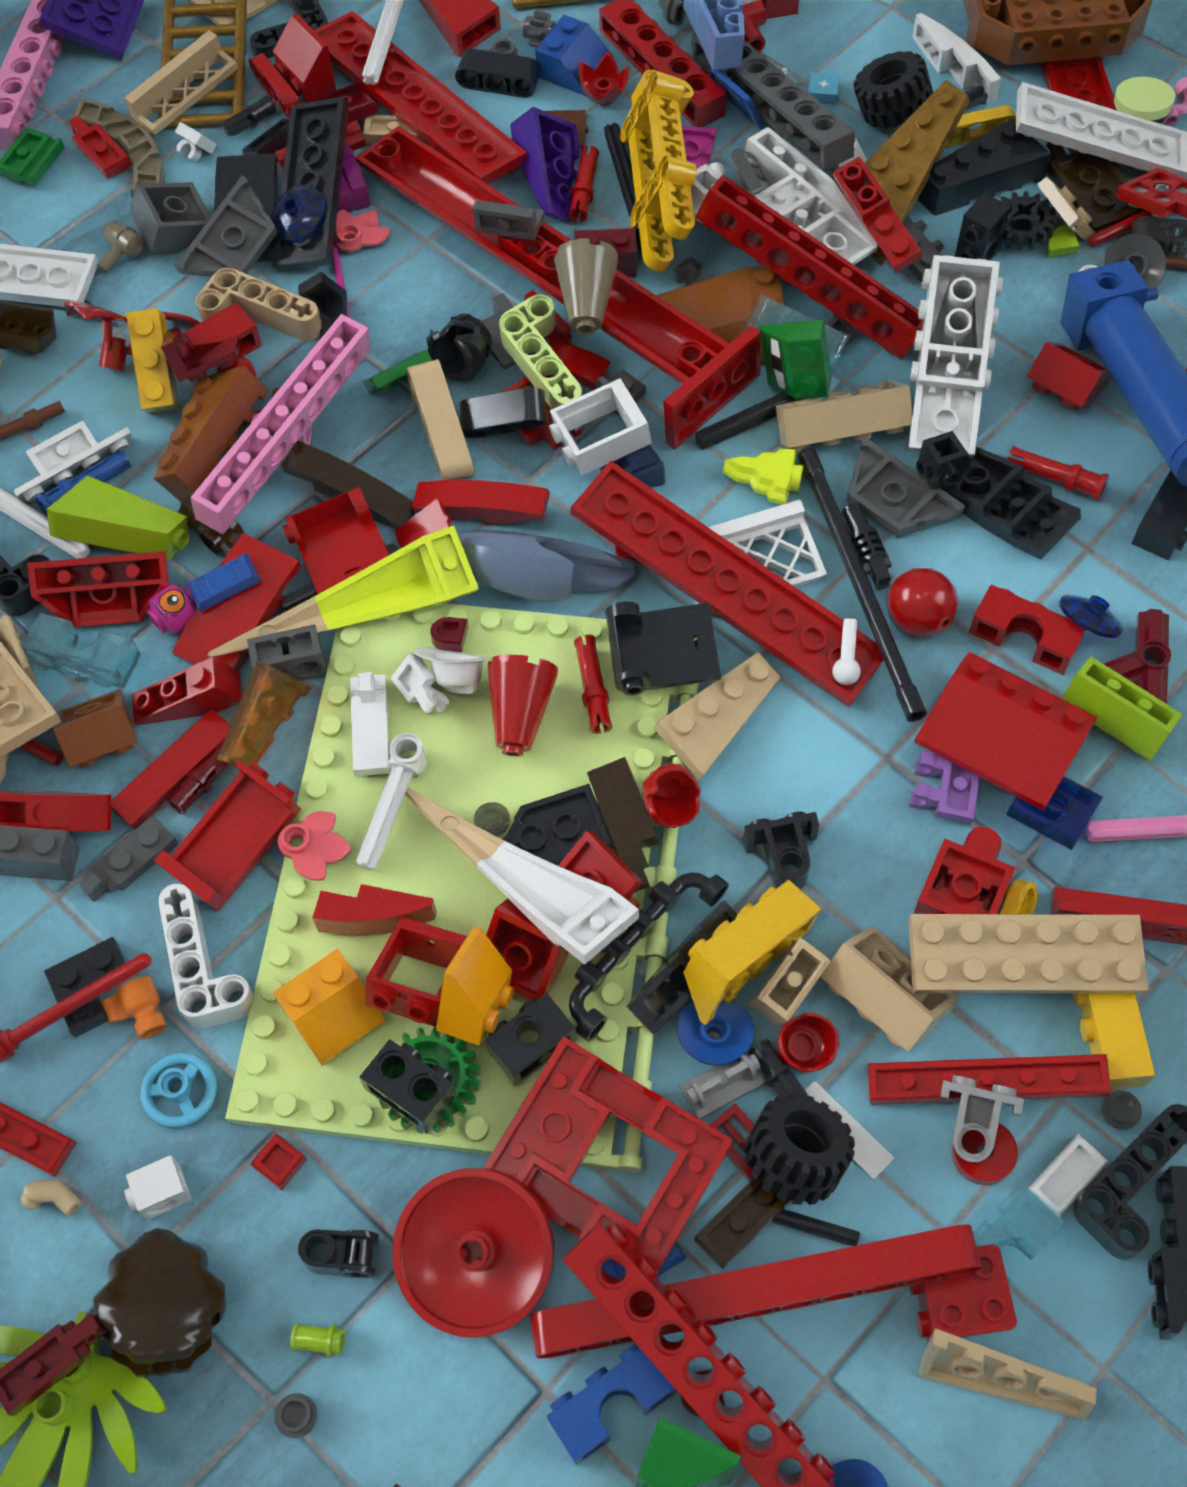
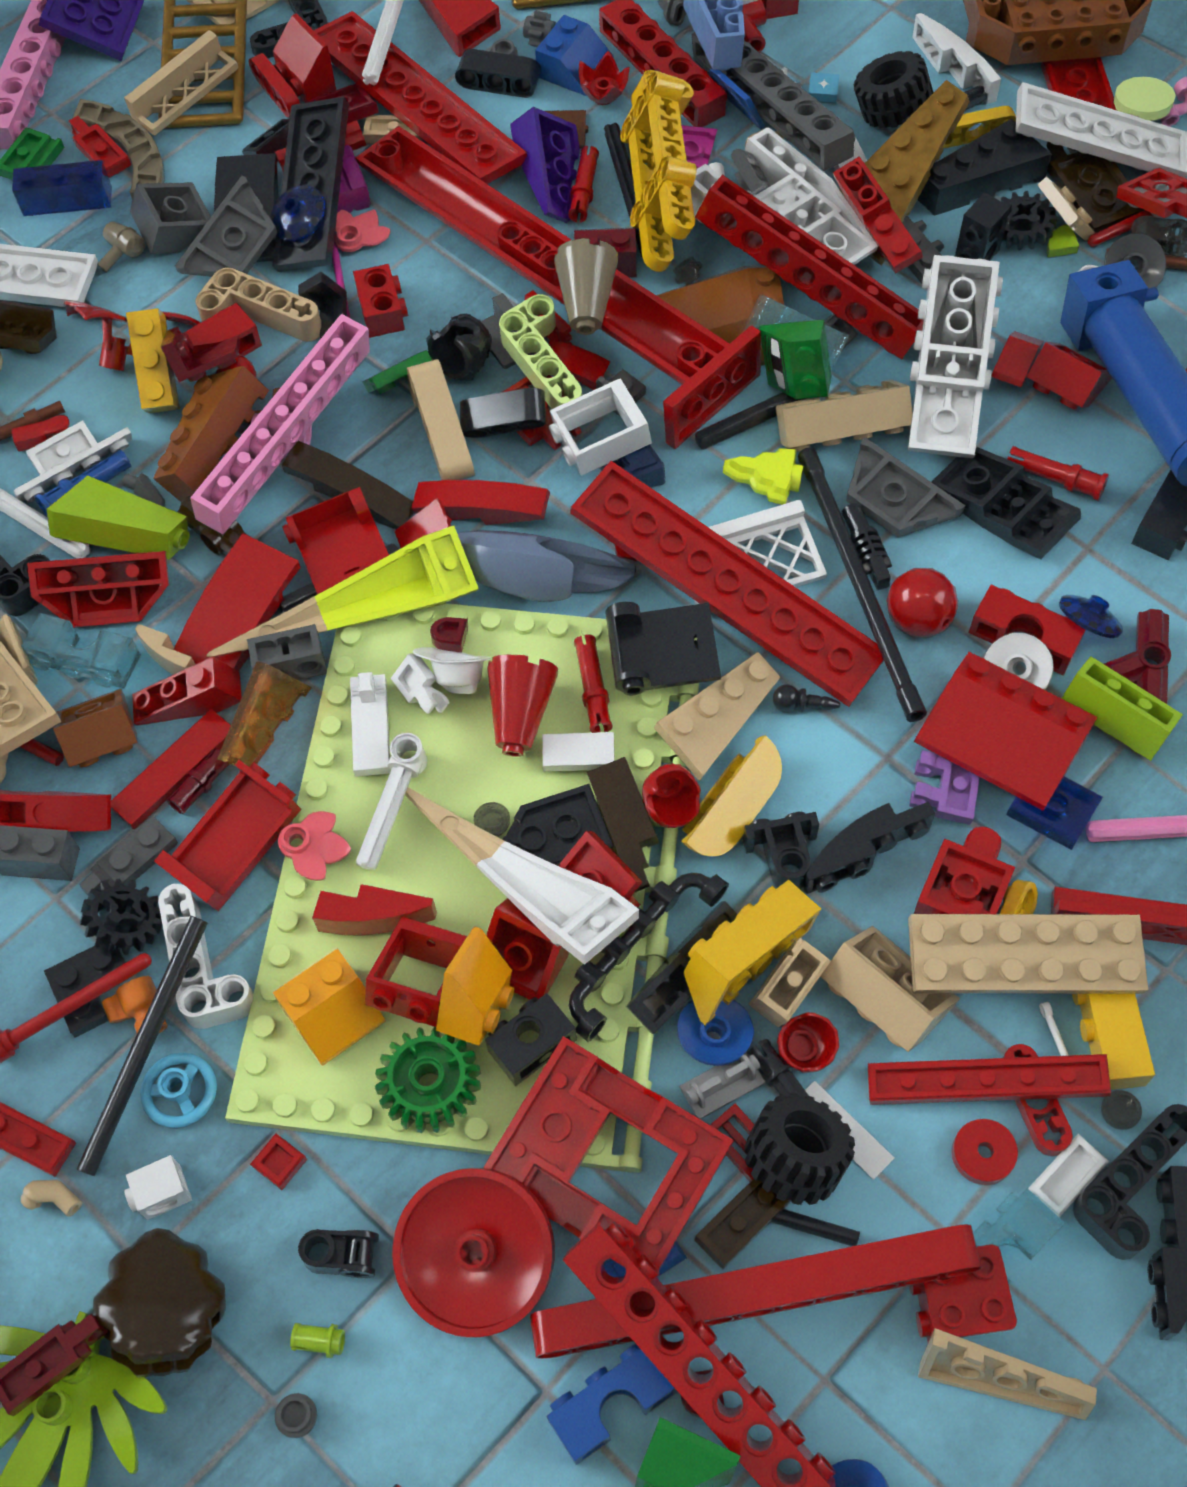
(30, 435): none -> red bar
(62, 188): none -> clear blue brick
(121, 916): none -> black gear
(142, 1046): none -> black piece
(144, 488): none -> dark grey bar
(161, 650): none -> tan slope
(171, 609): dark pink head -> none
(194, 141): white tile -> none
(223, 582): blue tile -> none
(250, 116): black axle -> none
(379, 300): none -> red brick
(402, 1091): black brick -> none
(507, 220): dark grey panel -> none
(577, 751): none -> white tile
(735, 800): none -> yellow brick
(788, 698): none -> black bar
(846, 669): white bar -> none
(855, 847): none -> black slope
(942, 460): black brick -> none
(979, 1112): light grey pin -> none
(1017, 358): none -> red slope
(1024, 648): none -> white dish
(1047, 1013): none -> white hinge
(1057, 1122): none -> red beam

